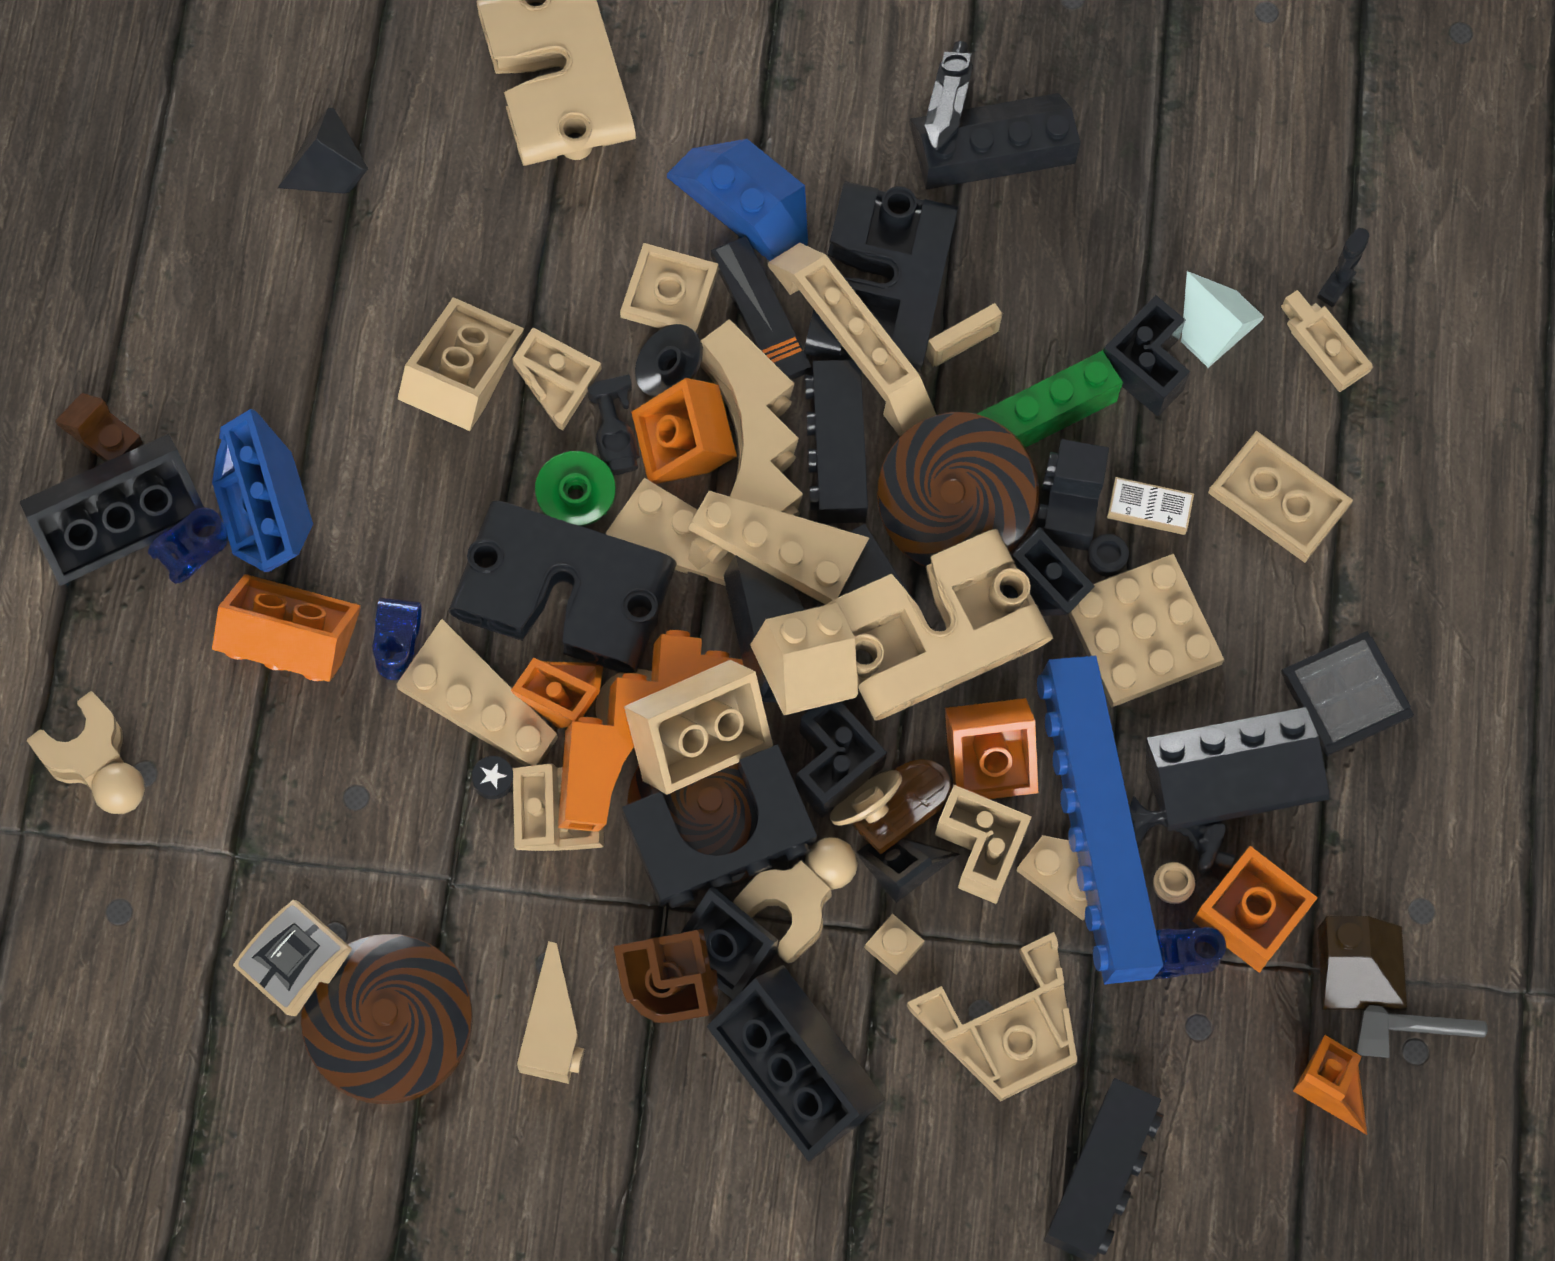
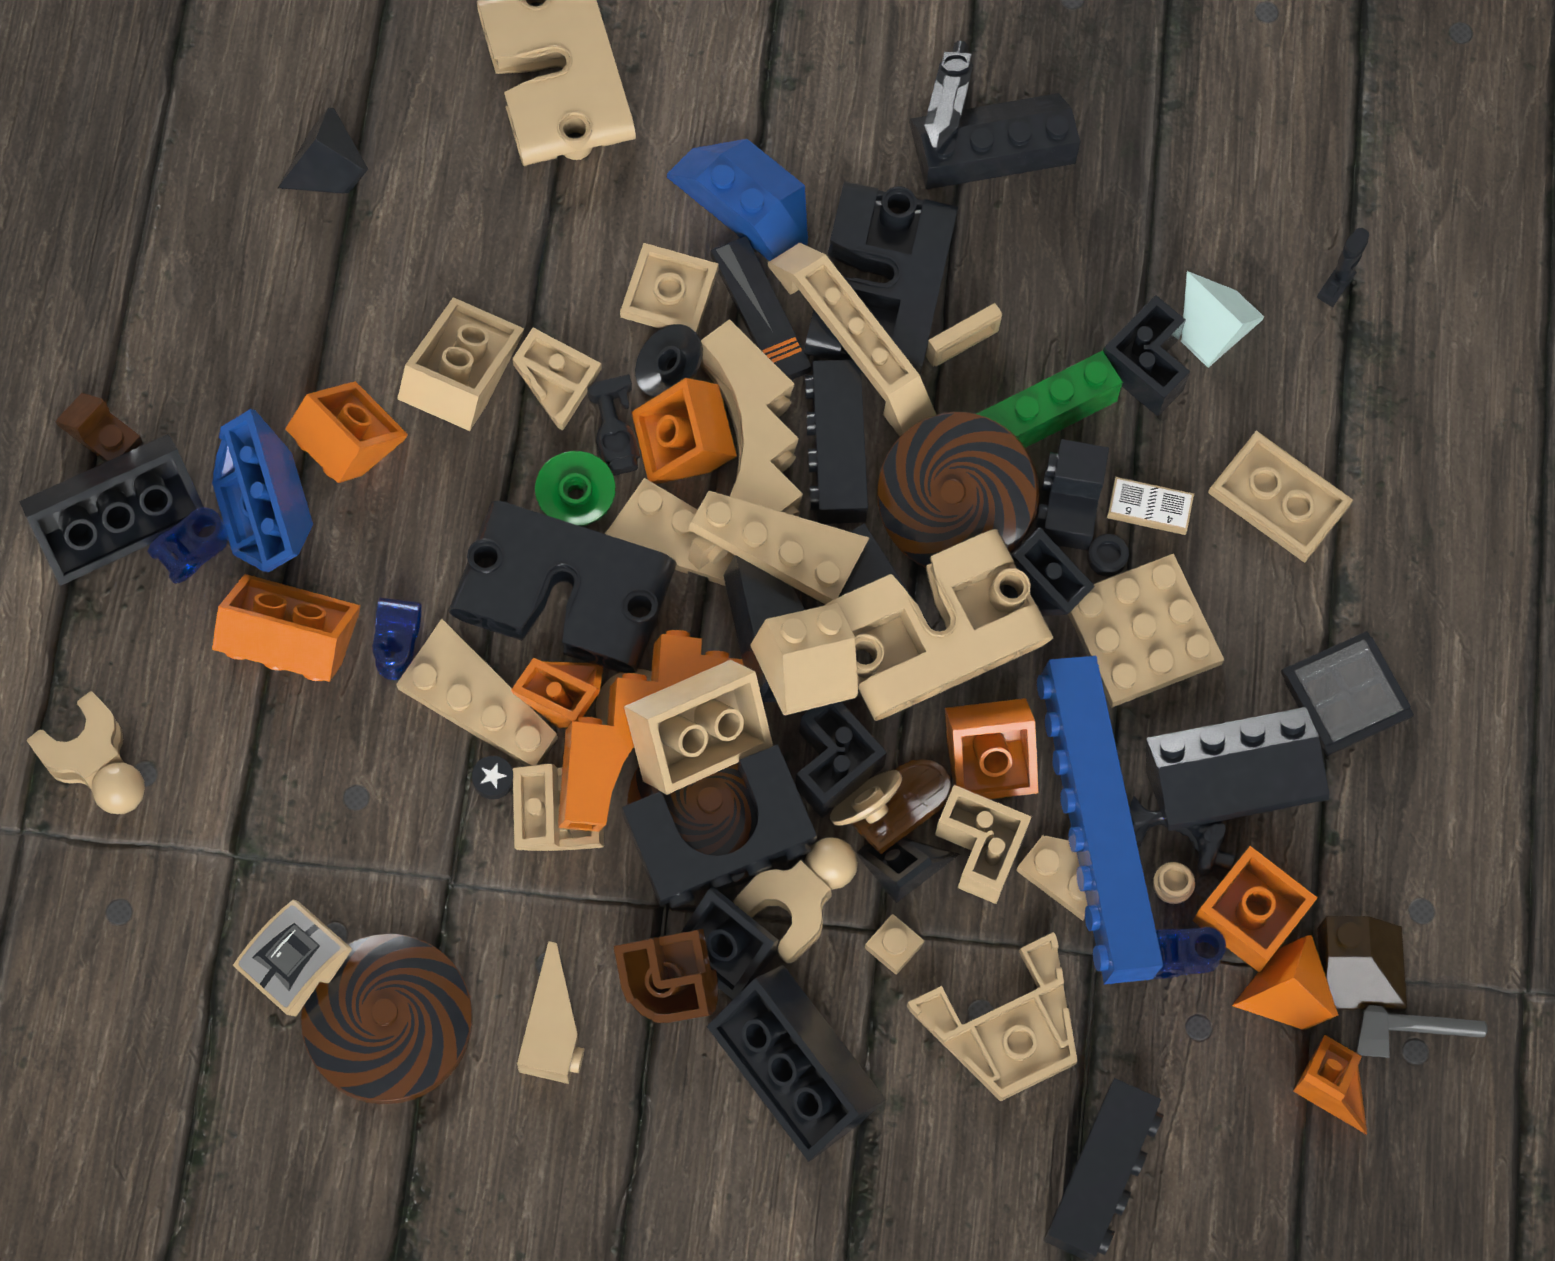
(344, 430): none -> orange slope
(1291, 988): none -> orange slope
(1325, 341): tan hinge -> none

